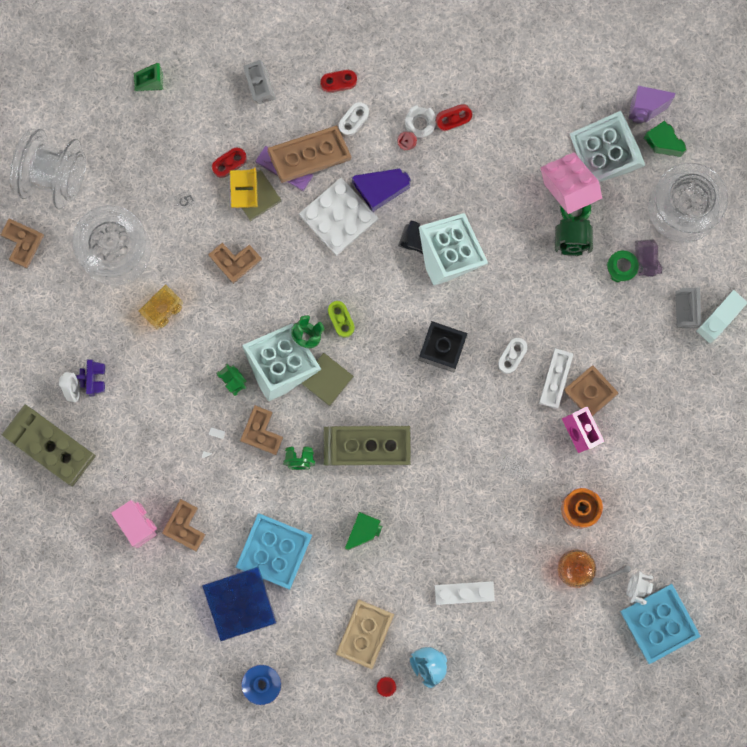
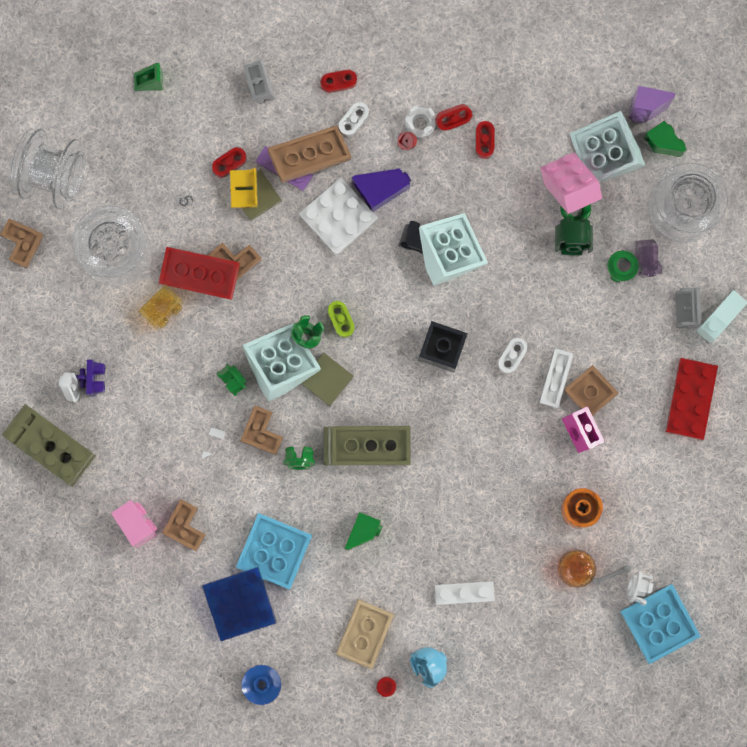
(199, 273): none -> red plate
(485, 140): none -> red plate
(691, 399): none -> red plate

